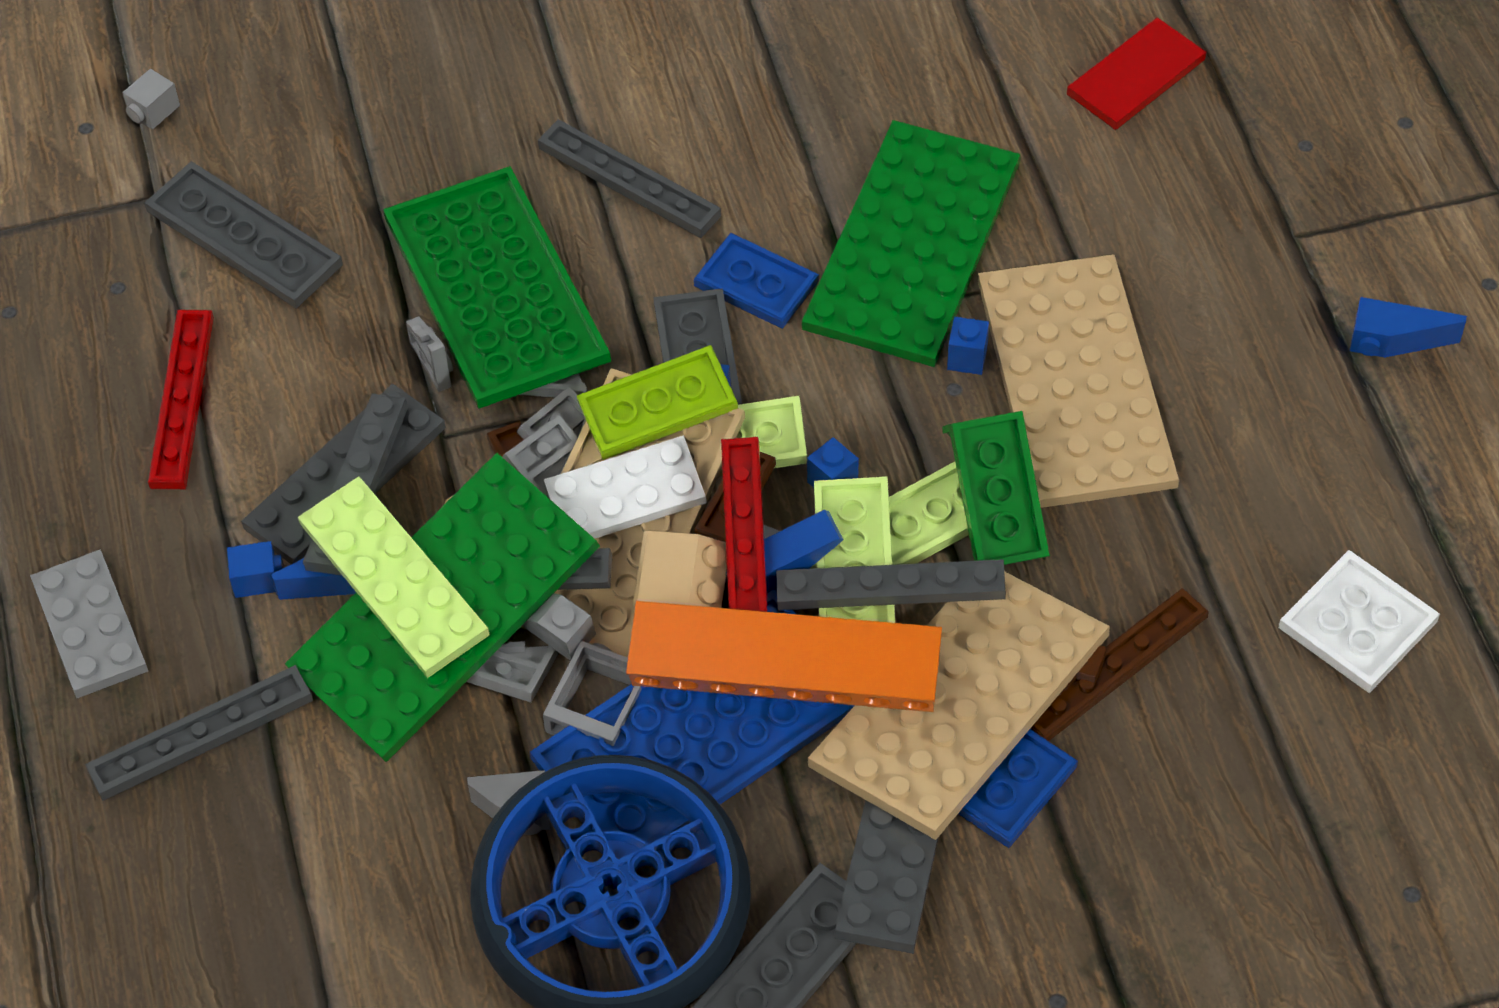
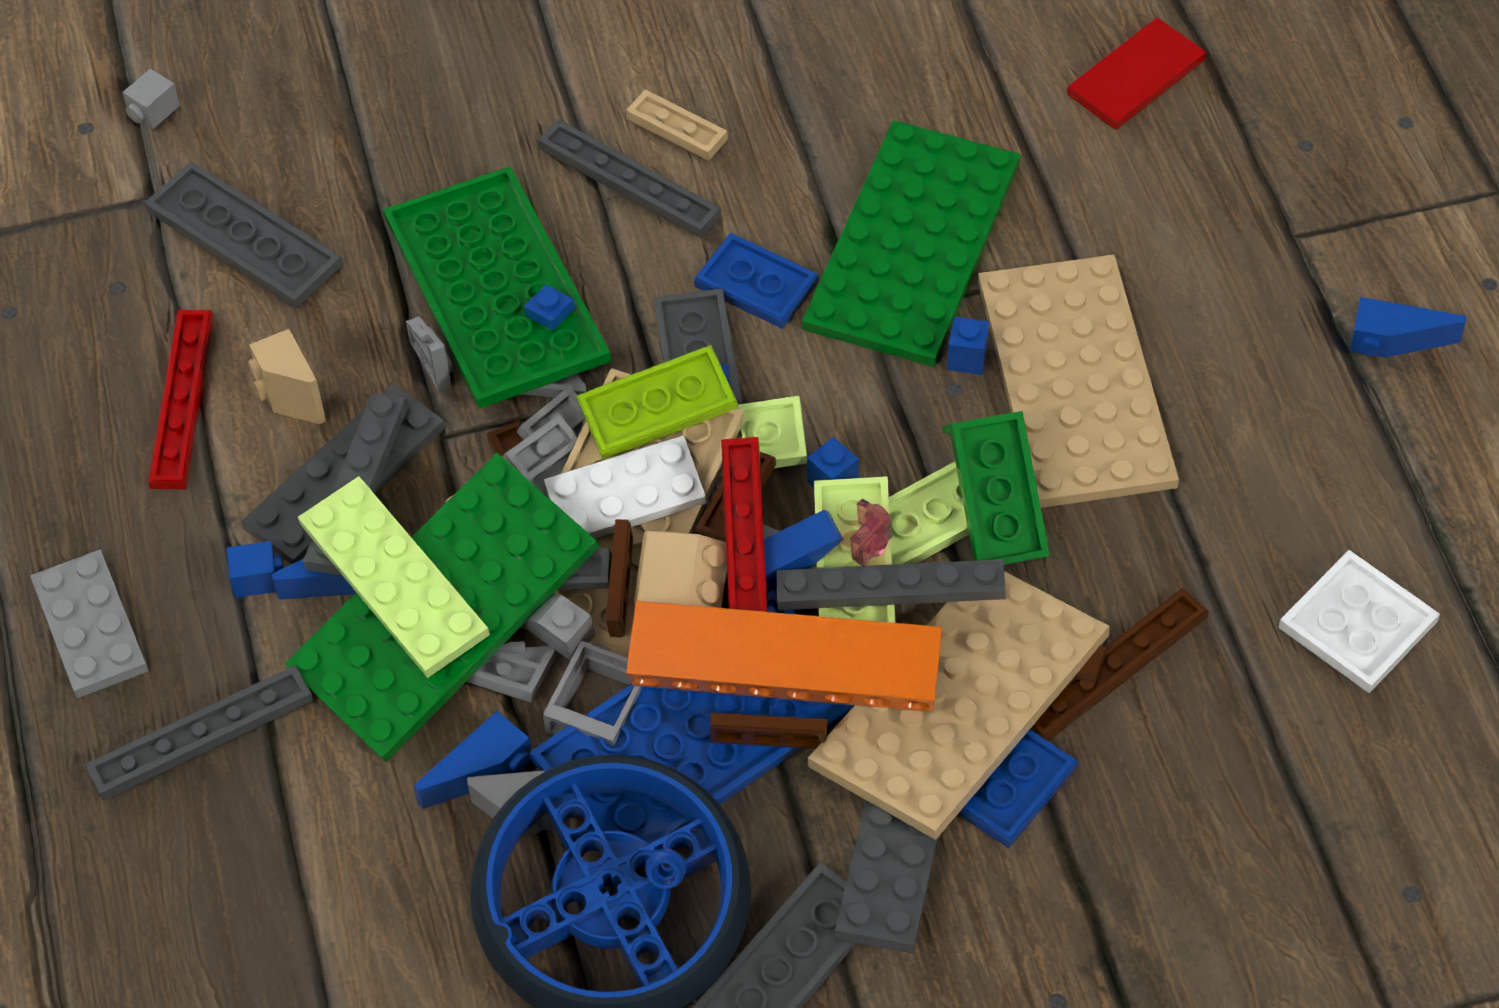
(285, 378): none -> tan slope
(490, 750): none -> blue slope
(549, 307): none -> blue plate
(619, 578): none -> reddish brown tile
(663, 878): none -> blue plate
(676, 124): none -> tan plate
(767, 730): none -> reddish brown tile
(873, 533): none -> clear pink bracket

